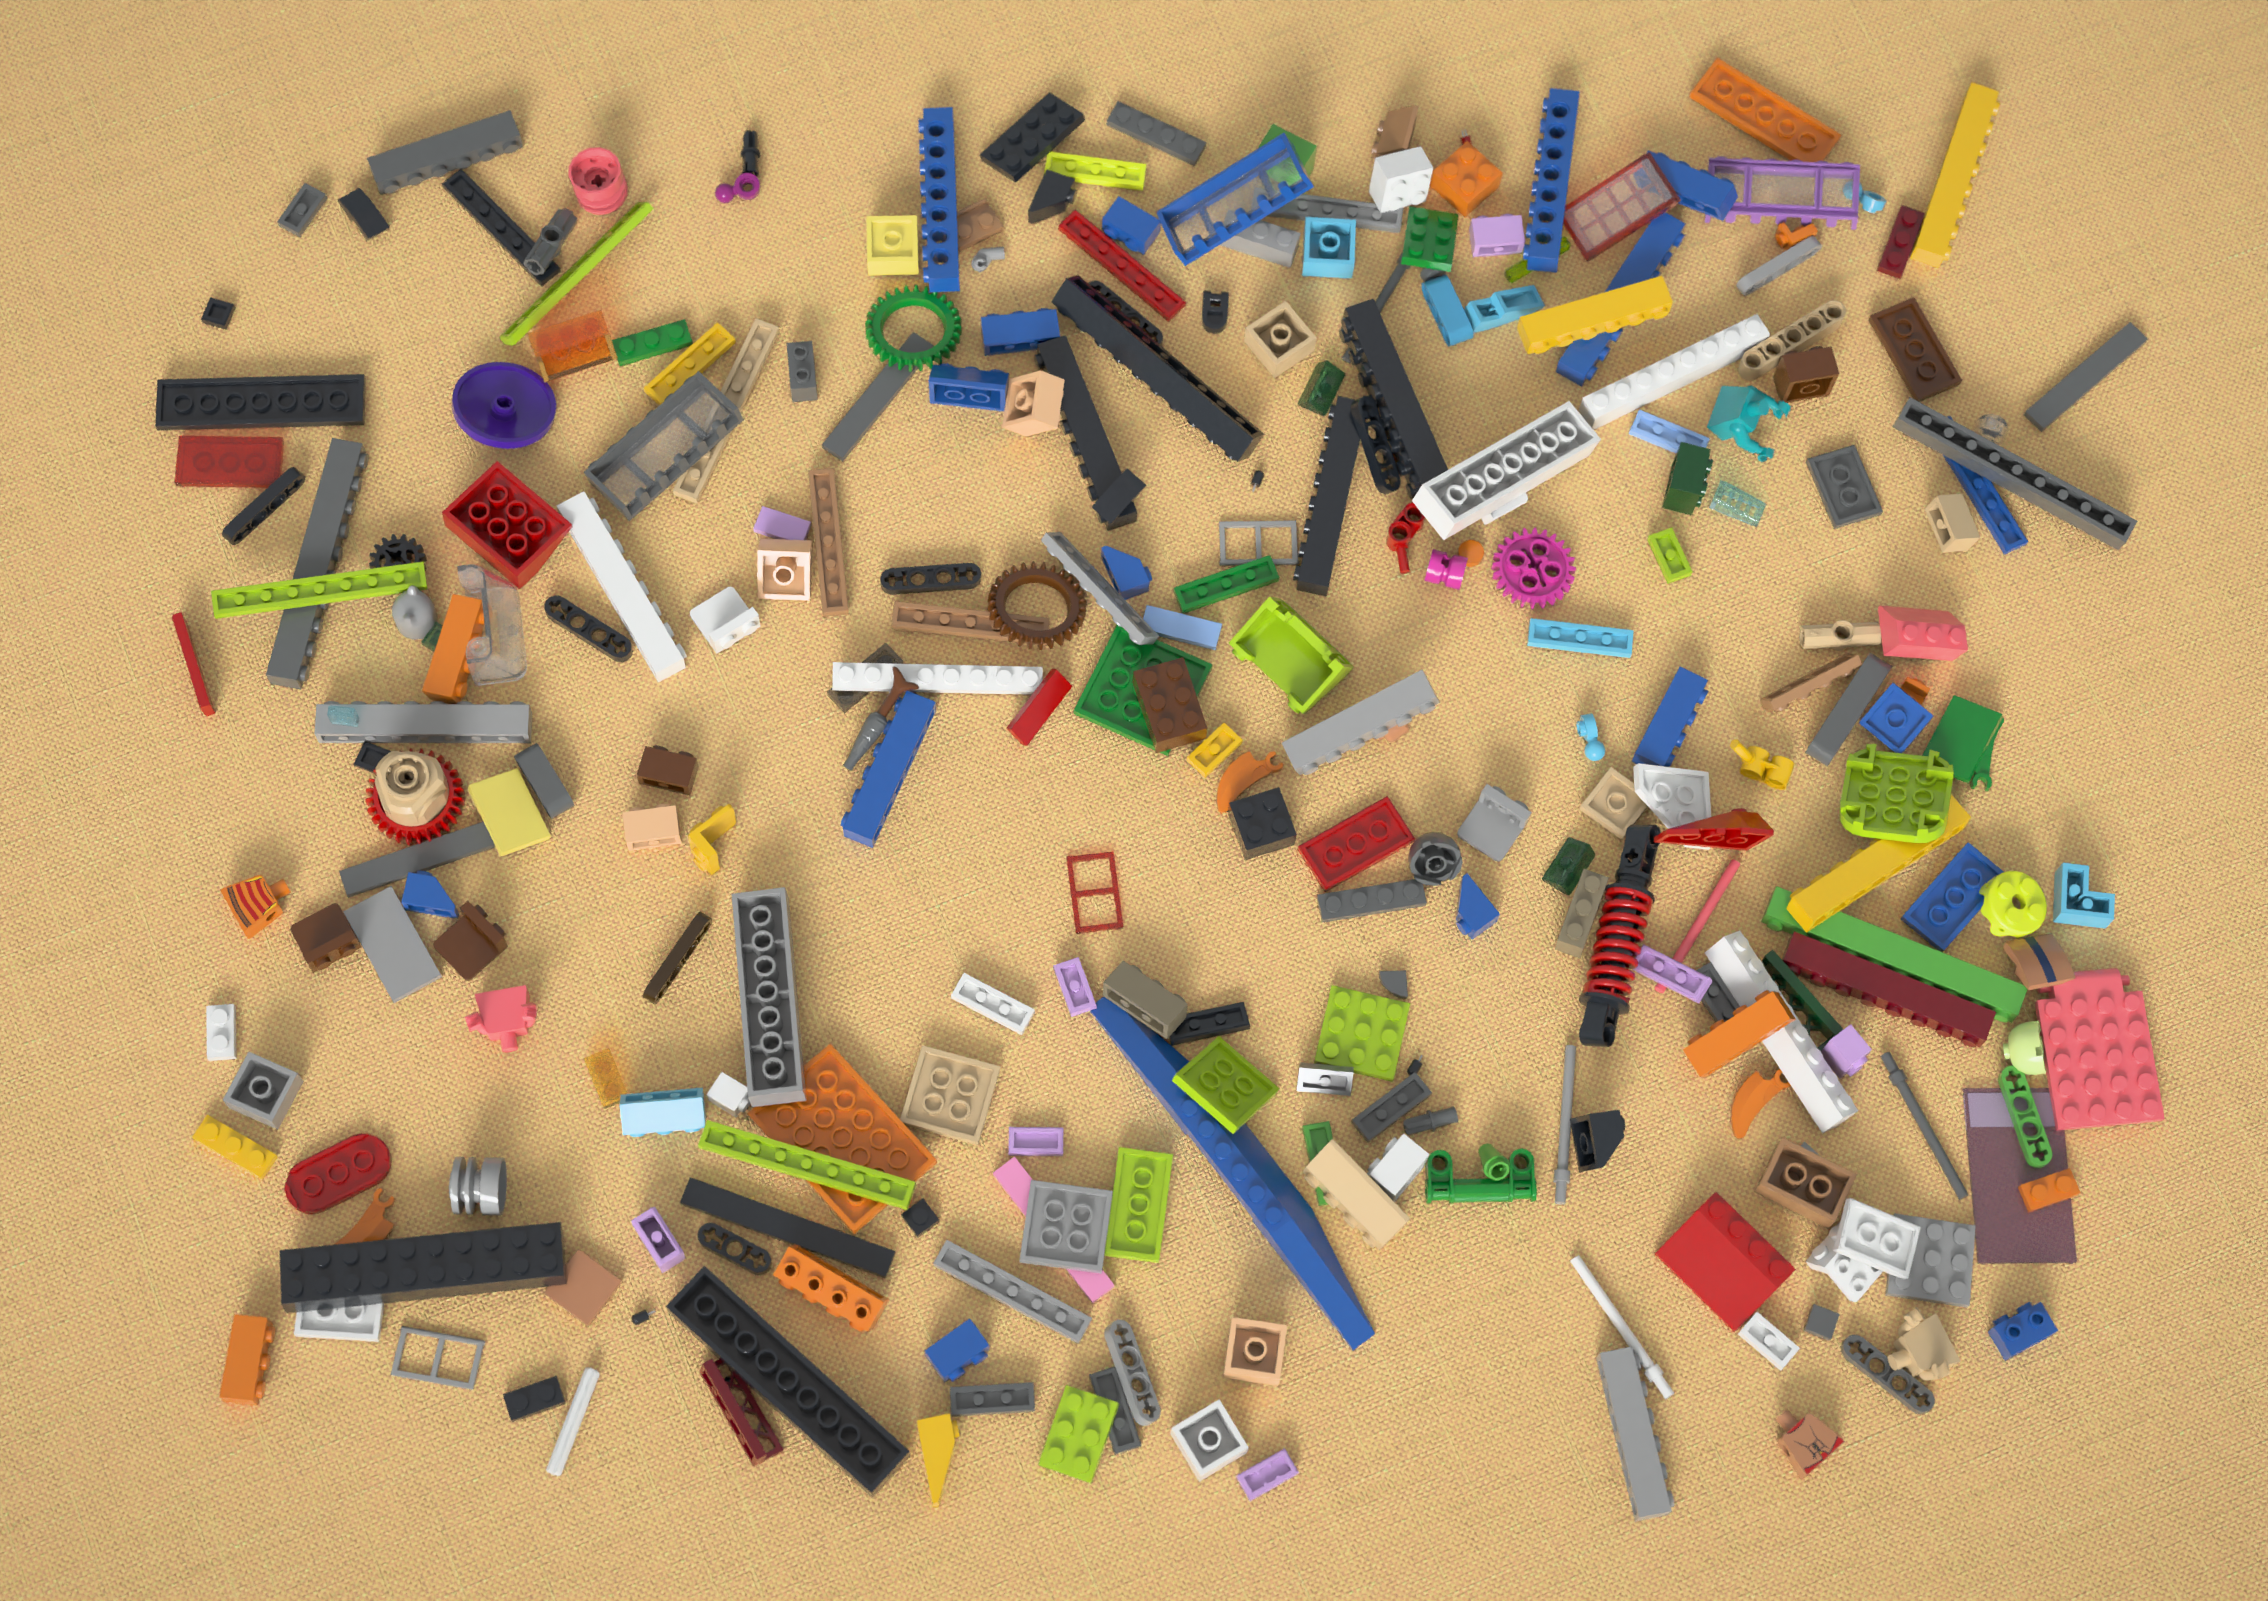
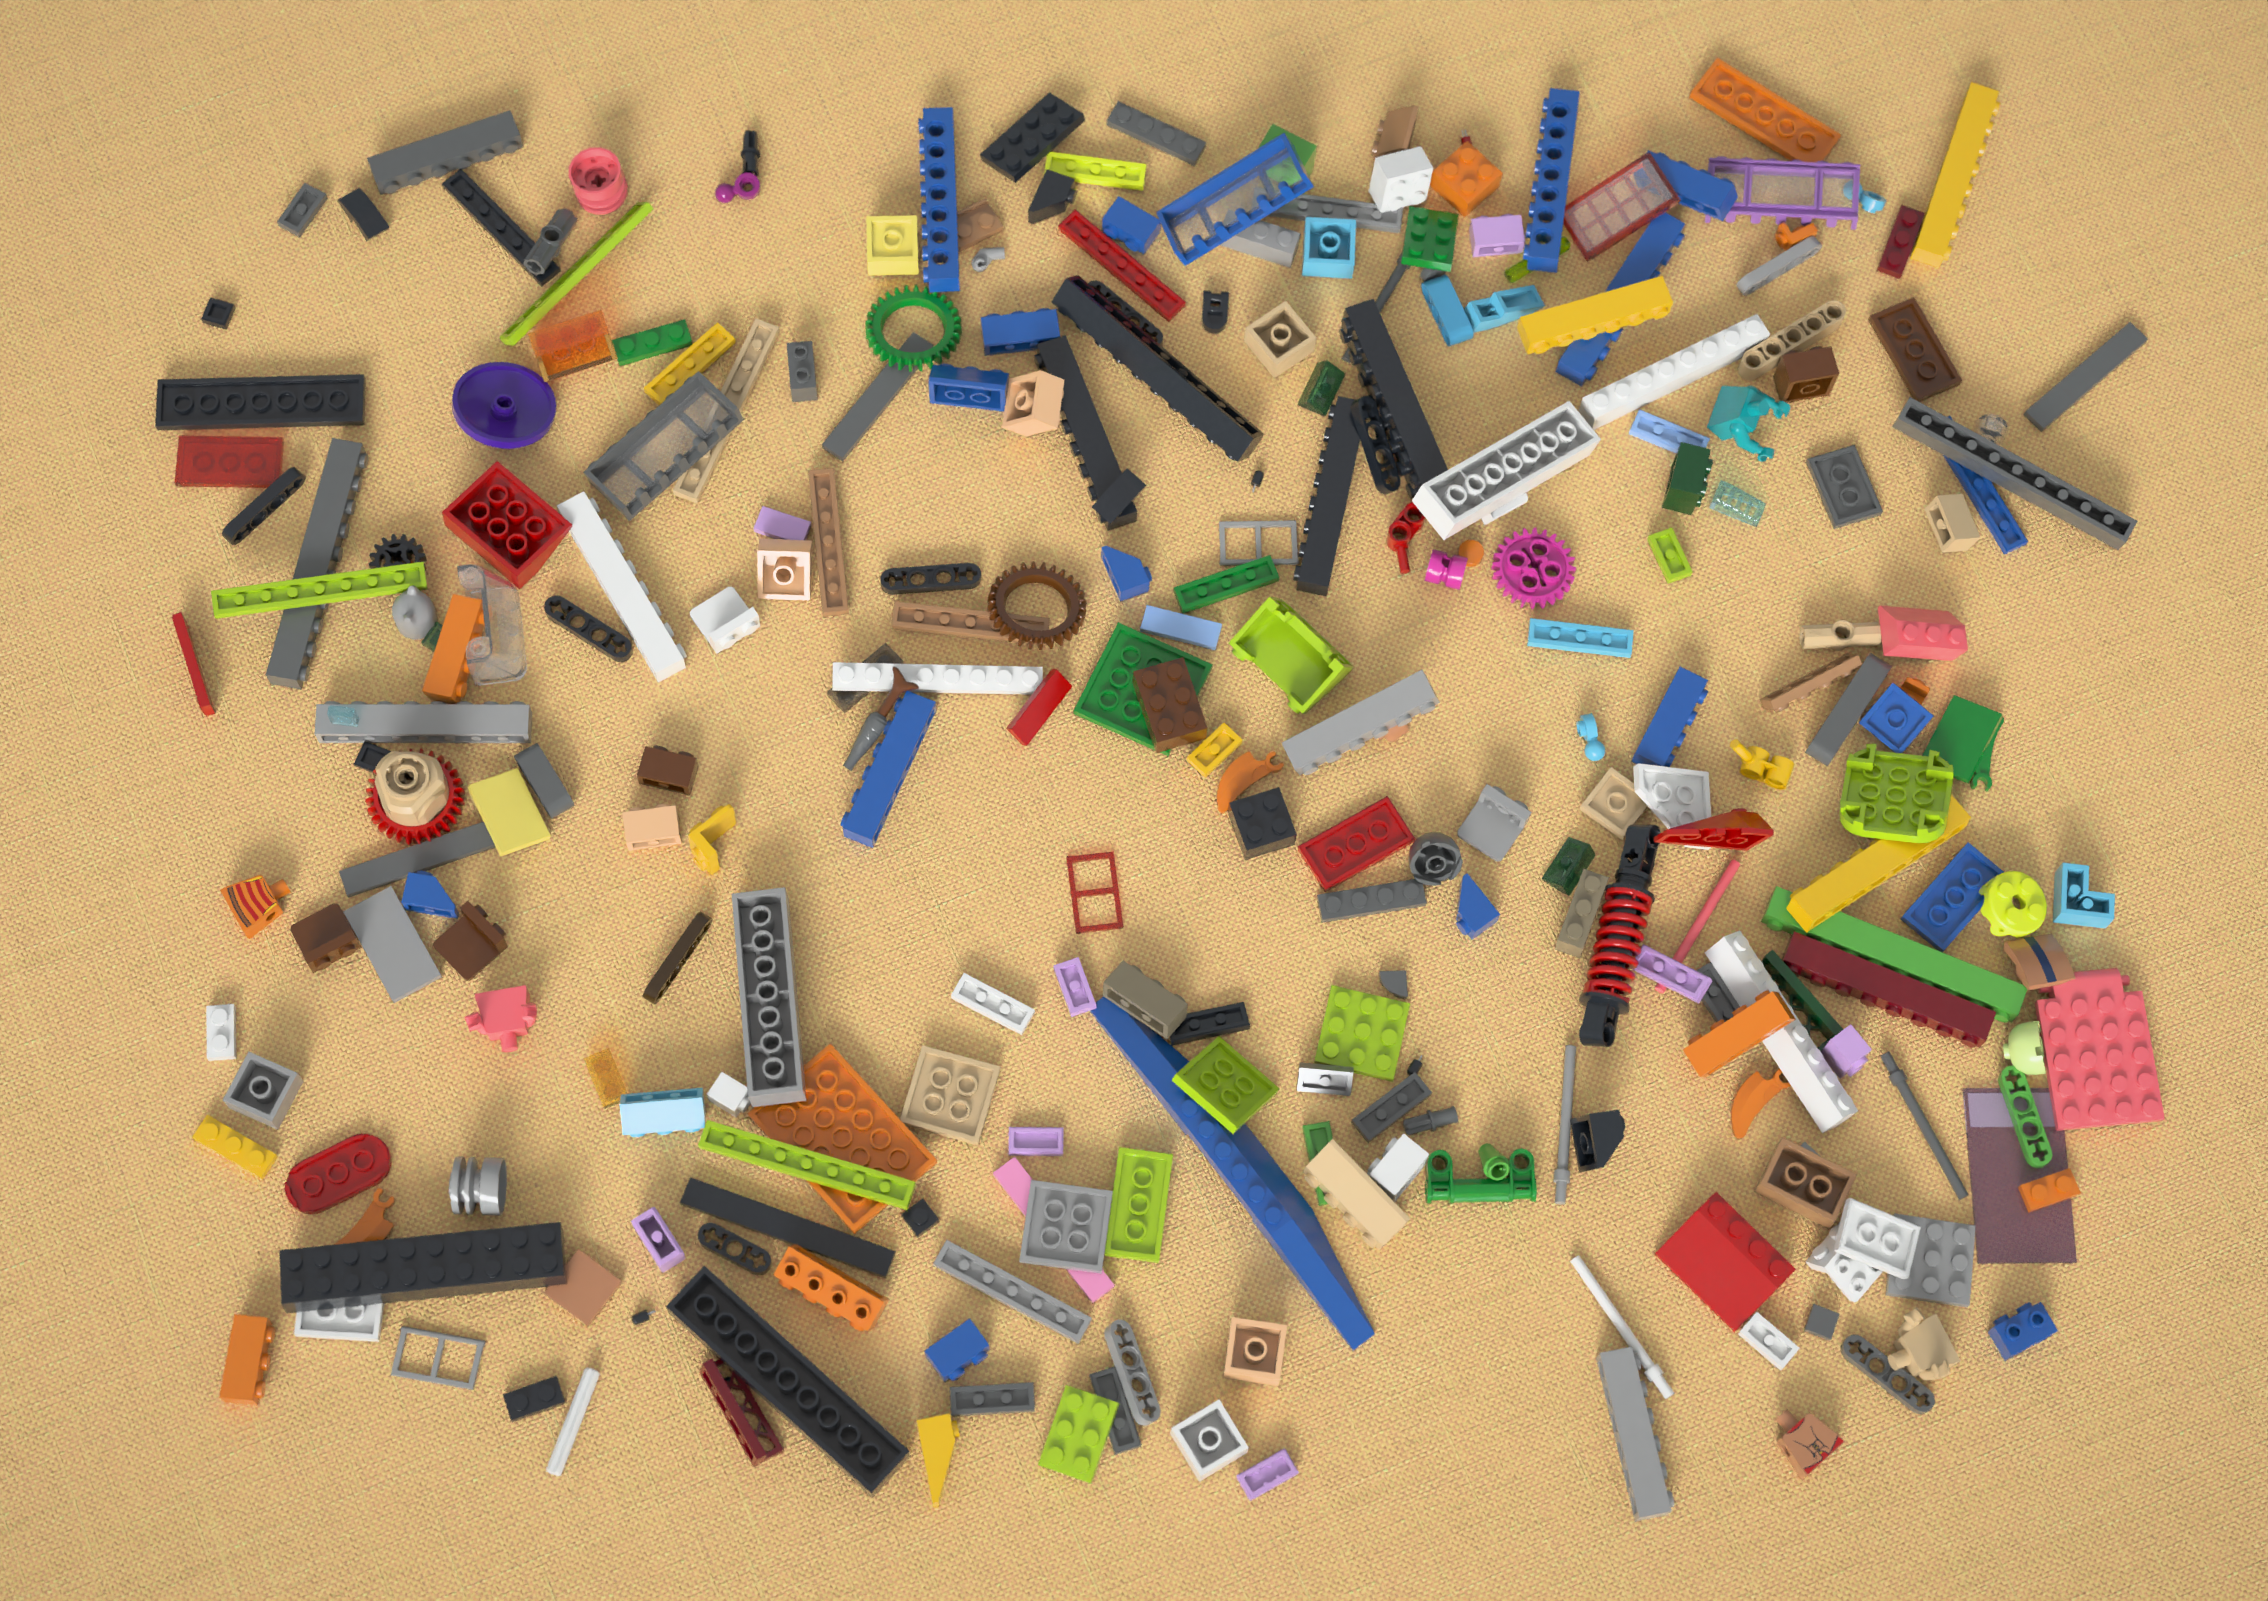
(1099, 587): light grey plate -> none

